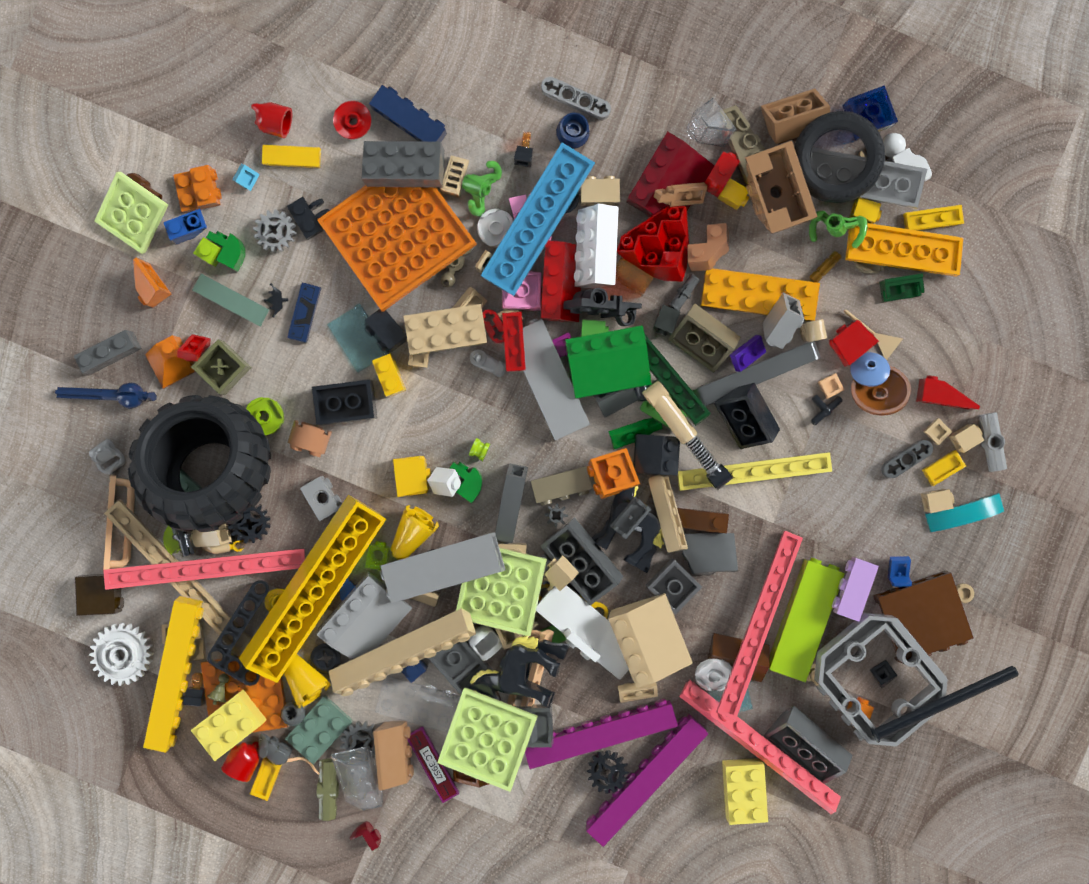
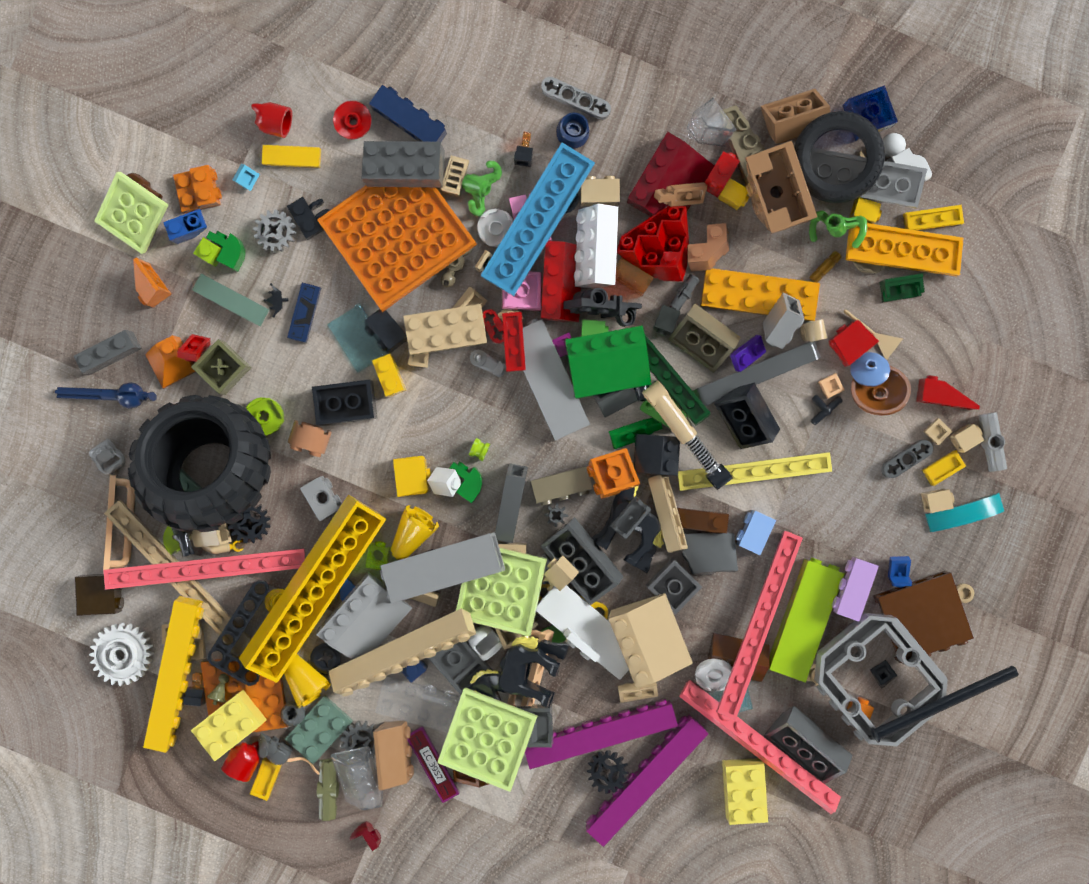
(755, 531): none -> light blue brick

